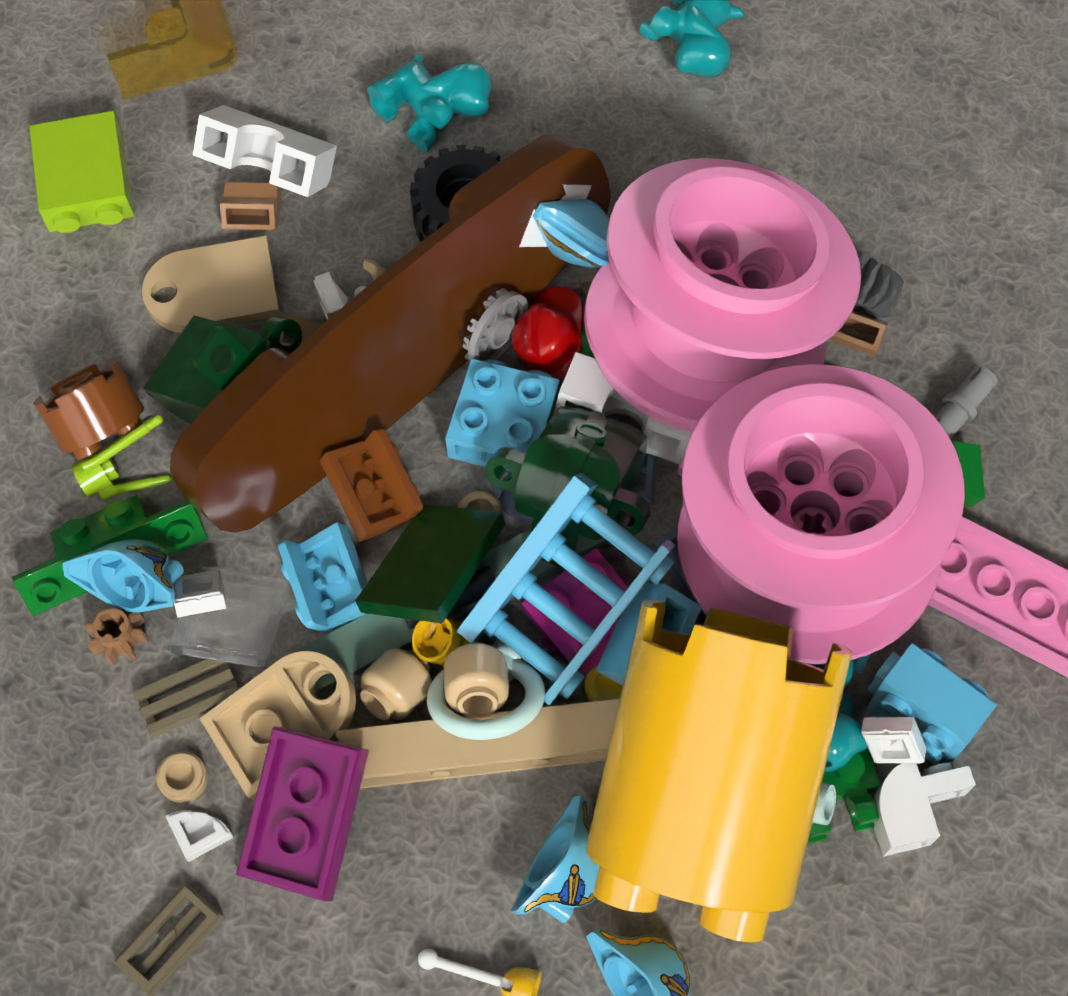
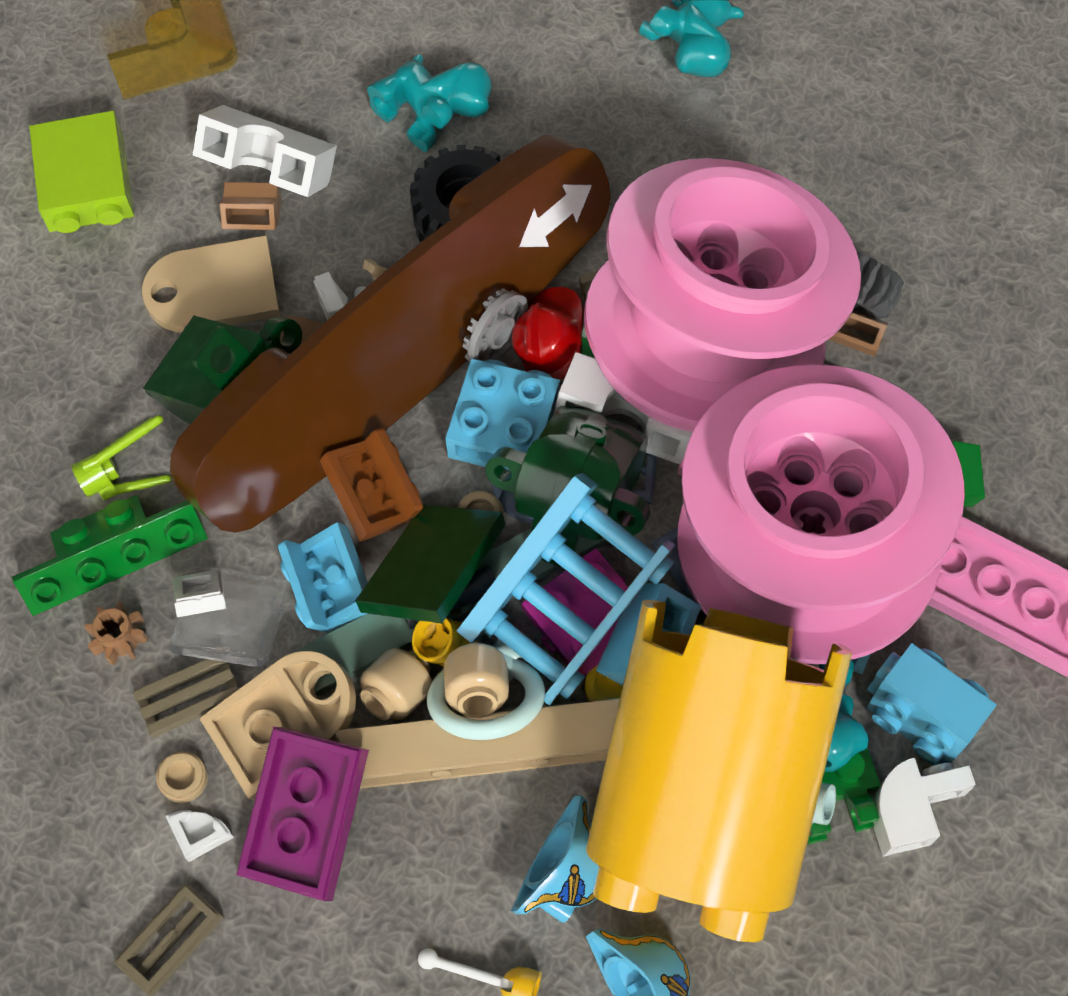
(91, 408): dark orange brick -> none
(127, 575): medium azure hat -> none
(574, 231): medium azure hat -> none
(894, 740): white tile -> none
(961, 405): light grey pin -> none

